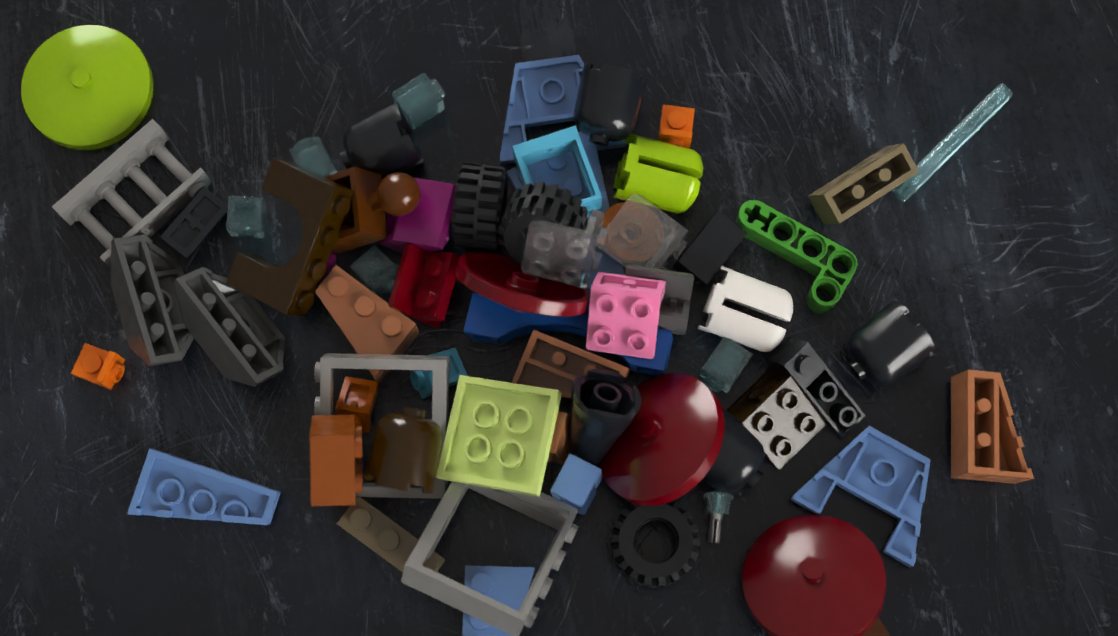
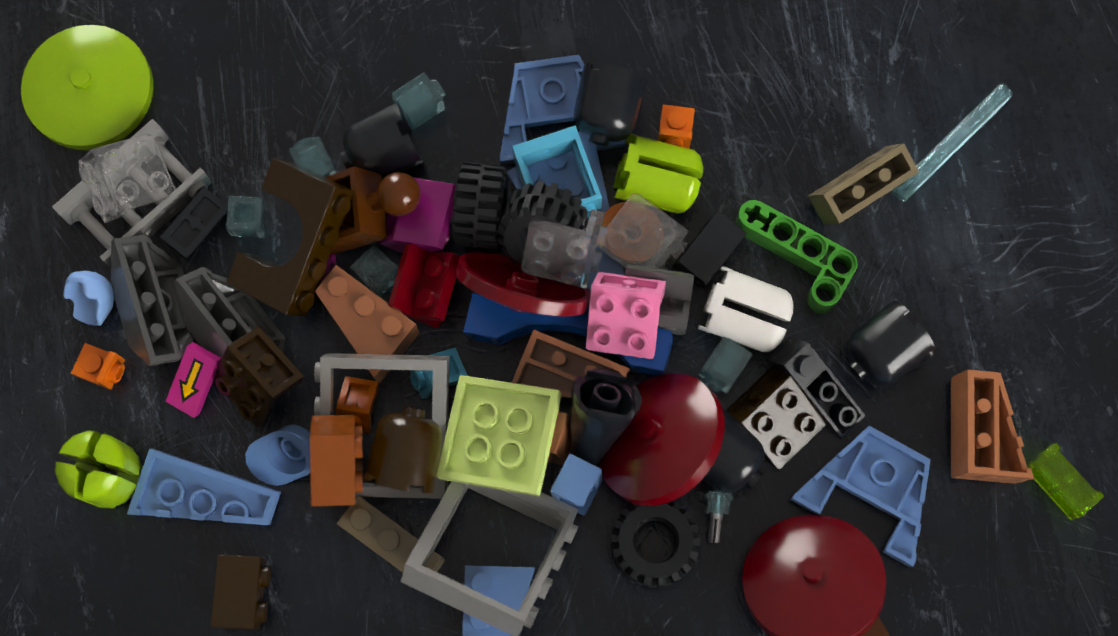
(91, 296): none -> light blue hair
(92, 454): none -> lime cylinder
(125, 176): none -> clear bracket
(193, 379): none -> dark pink tile
(240, 592): none -> dark brown brick
(255, 375): none -> dark brown bracket
(280, 455): none -> medium blue piece
(1063, 483): none -> clear neon green hinge

